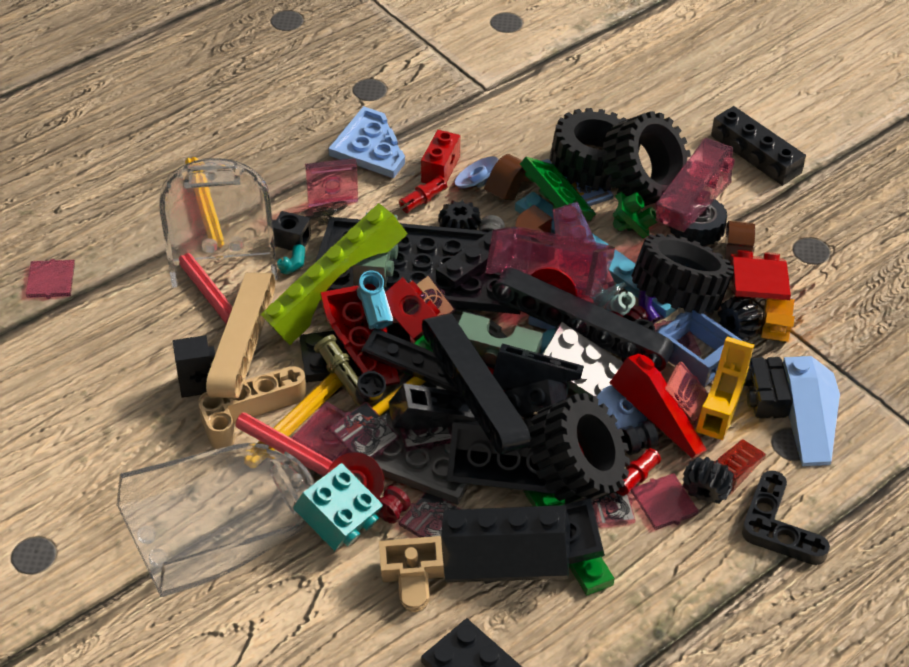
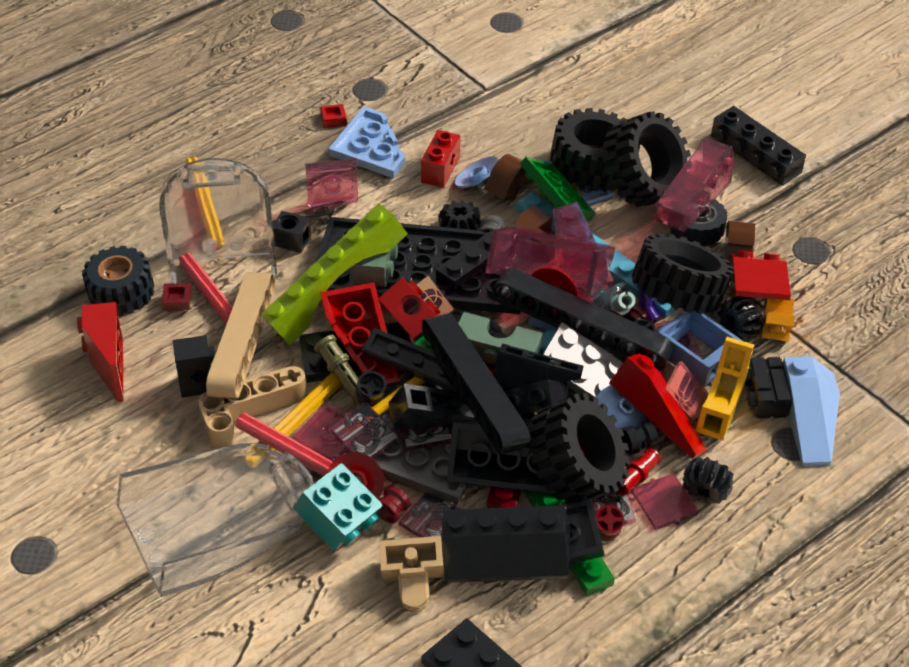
(50, 278): clear pink piece -> none
(104, 344): none -> red slope
(119, 277): none -> black wheel
(176, 296): none -> dark red plate
(291, 265): teal arm -> none
(333, 116): none -> red tile
(374, 302): medium azure piece -> none
(423, 194): red pin -> none
(503, 497): none -> dark red plate
(609, 516): none -> dark red wheel
(630, 216): green hips -> none
(747, 467): clear red slope -> none
(767, 523): black beam -> none

